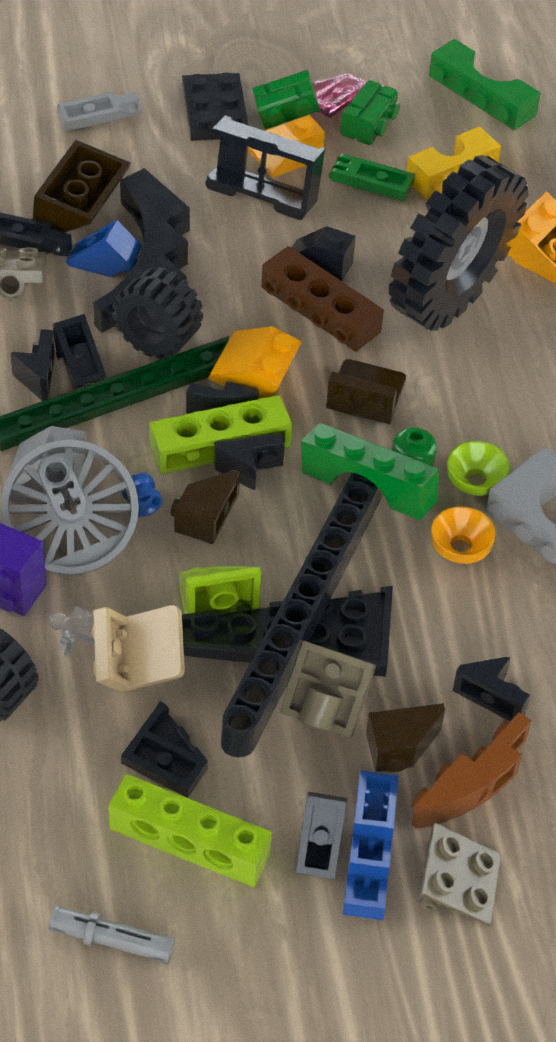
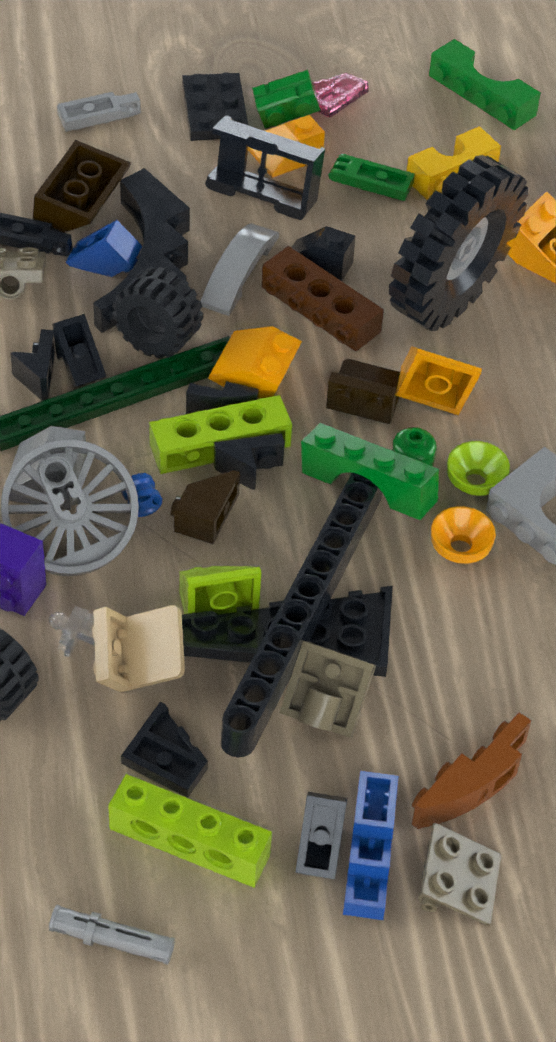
(235, 266): none -> light grey slope
(369, 112): green brick -> none
(402, 735): dark brown slope -> none
(436, 380): none -> light orange slope
(485, 685): black slope -> none

